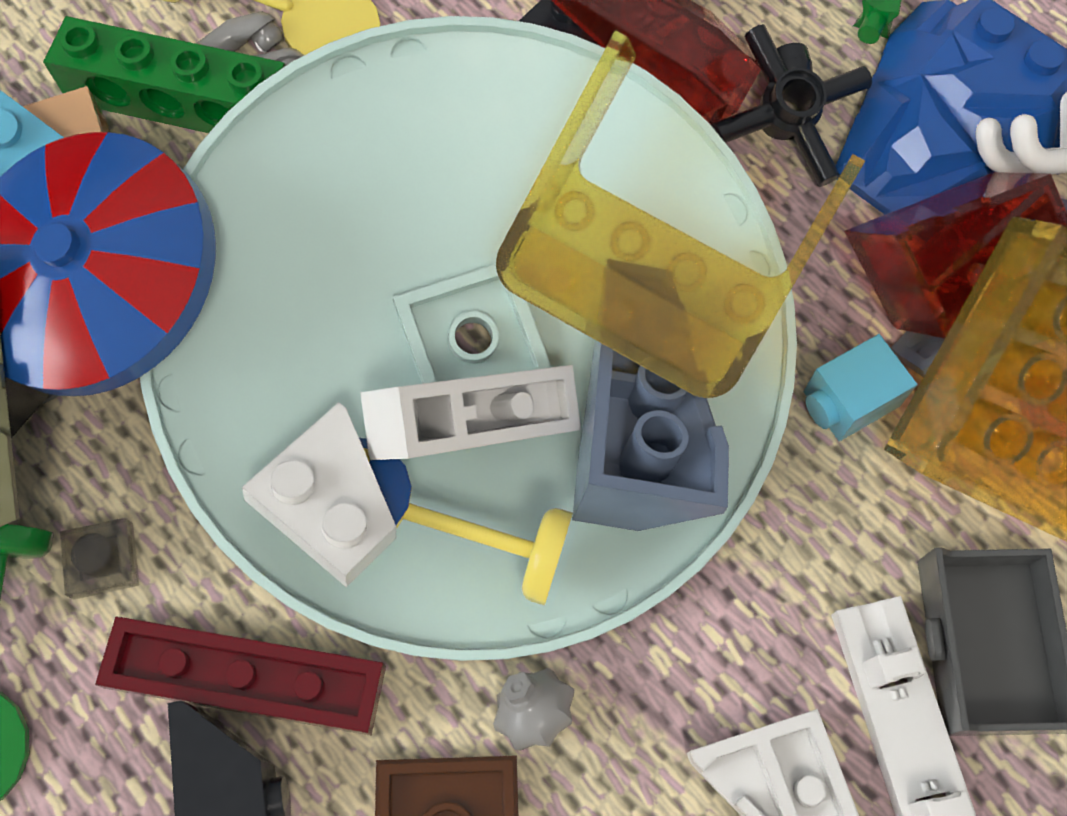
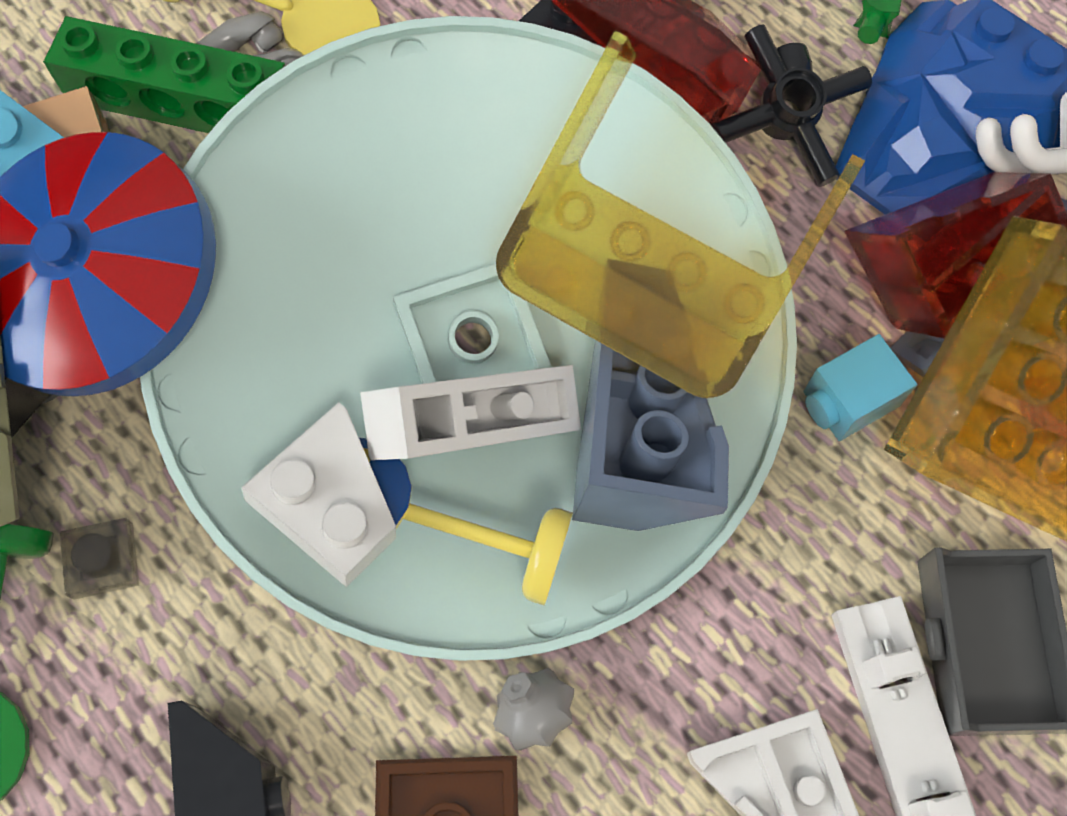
(242, 675): dark red plate -> none

